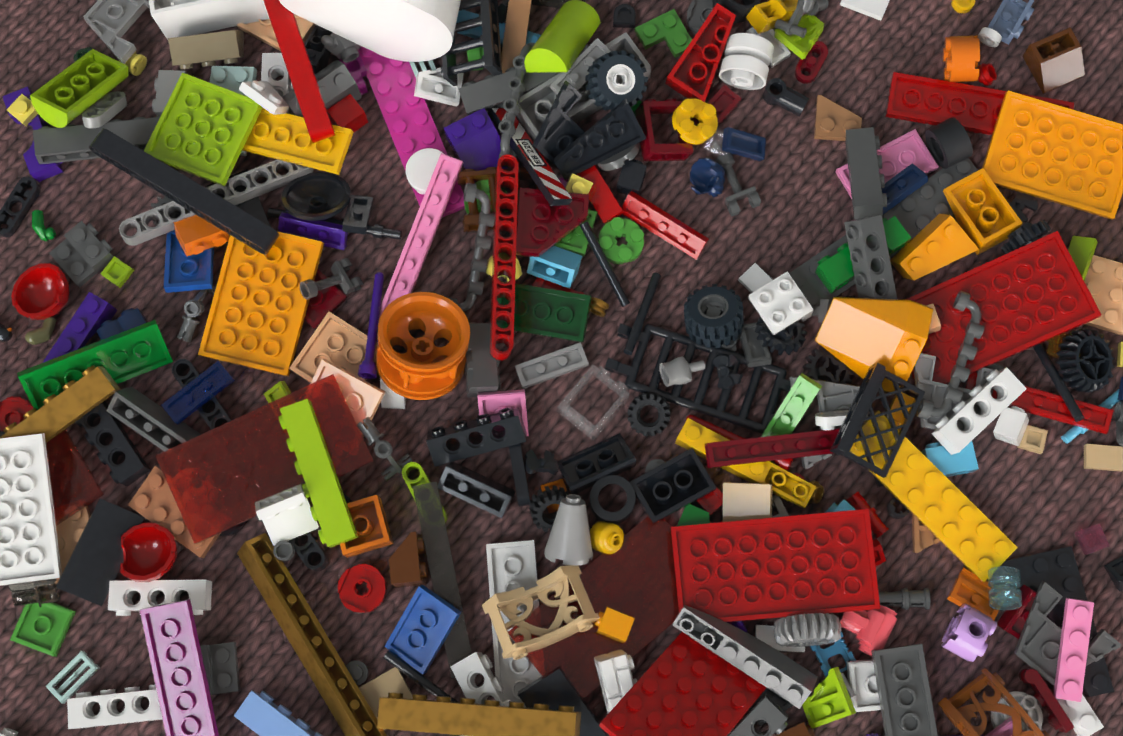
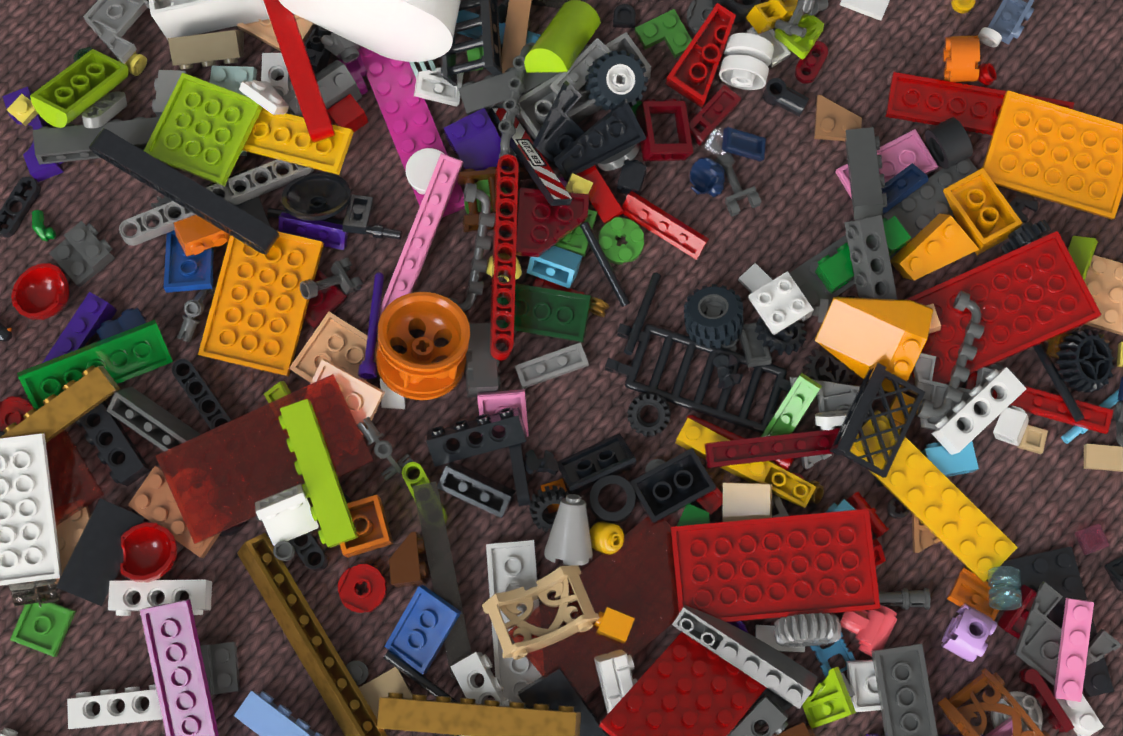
(41, 334): olive arm -> none
(88, 662): light aqua tile -> none
(117, 272): lime tile -> none
(197, 392): clear blue plate -> none
(580, 421): clear window -> none
(679, 371): light grey piece -> none
(703, 112): yellow plate -> none
(1055, 60): reddish brown slope -> none

